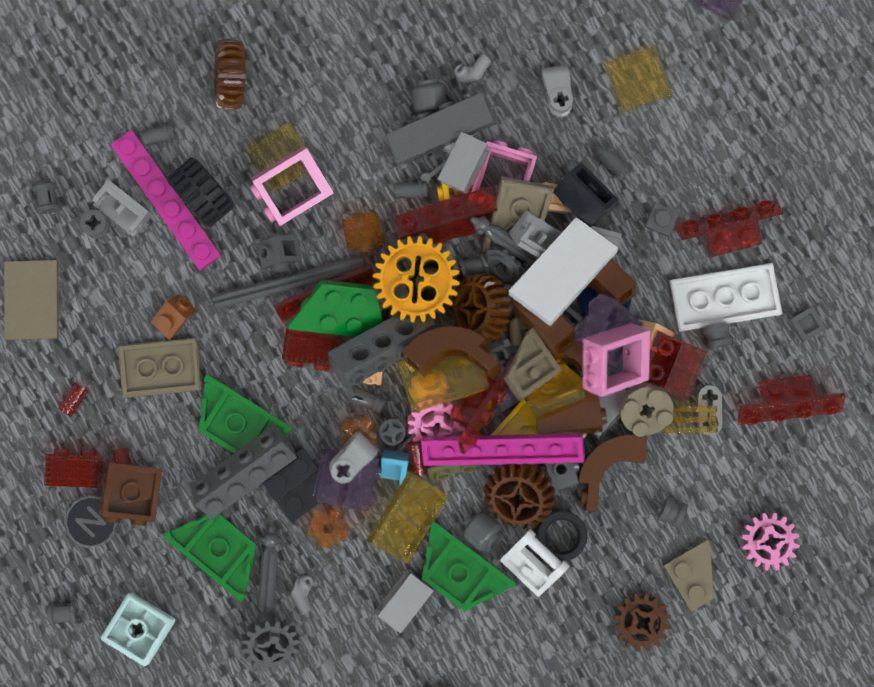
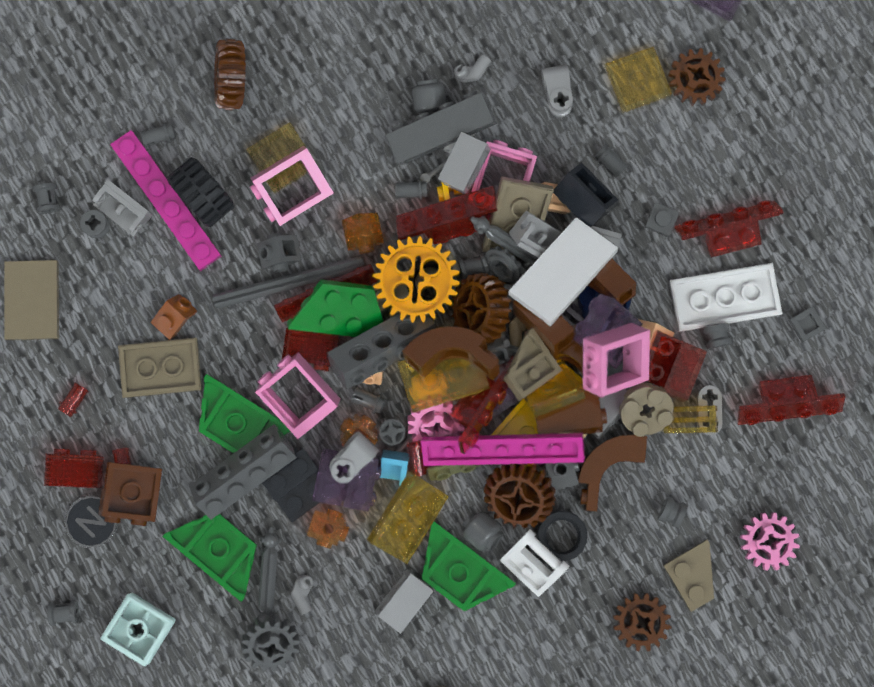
(282, 411): none -> bright pink window
(687, 71): none -> reddish brown gear

